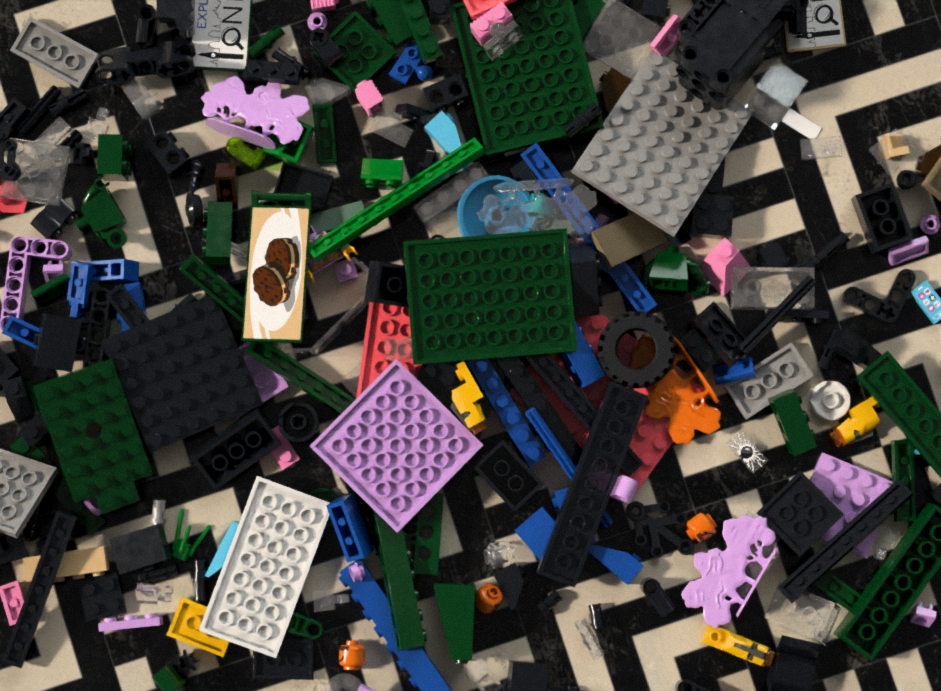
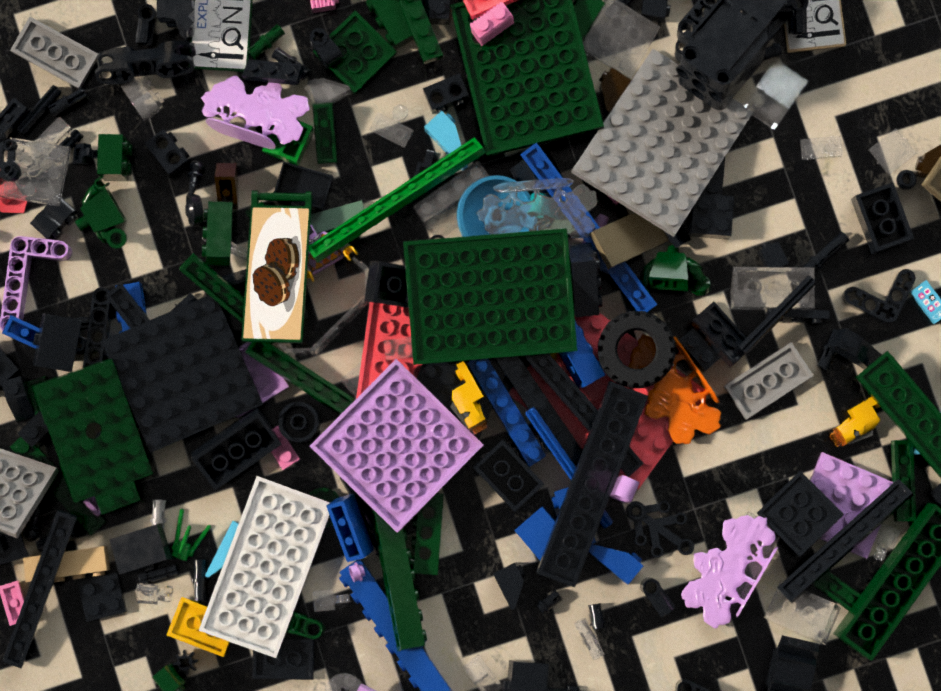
(51, 289): dark green tile -> none
(53, 270): lavender tile -> none
(79, 287): blue hinge -> none
(97, 125): clear plate -> none
(115, 271): blue slope -> none
(130, 622): lavender plate -> none
(245, 154): clear neon green leg -> none
(317, 15): lavender plate -> none
(345, 270): lavender plate -> none
(352, 655): orange head -> none
(369, 97): bright pink brick -> none
(382, 173): green slope -> none
(408, 64): blue plate -> none
(410, 111): black plate -> none
(457, 617): dark green slope -> none
(488, 598): orange head -> none
(499, 554): clear head -> none
(502, 38): clear plate -> none
(582, 120): black pin -> none
(666, 37): bright pink plate -> none
(701, 527): orange head -> none
(720, 263): bright pink slope -> none
(738, 646): yellow plate -> none
(740, 370): blue tile -> none
(747, 451): tile -> none
(793, 422): dark green brick -> none
(801, 124): white sticker -> none
(830, 400): white tile -> none
(894, 146): tan panel -> none
(908, 250): lavender tile -> none
(923, 616): lavender tile -> none
(924, 227): lavender plate -> none

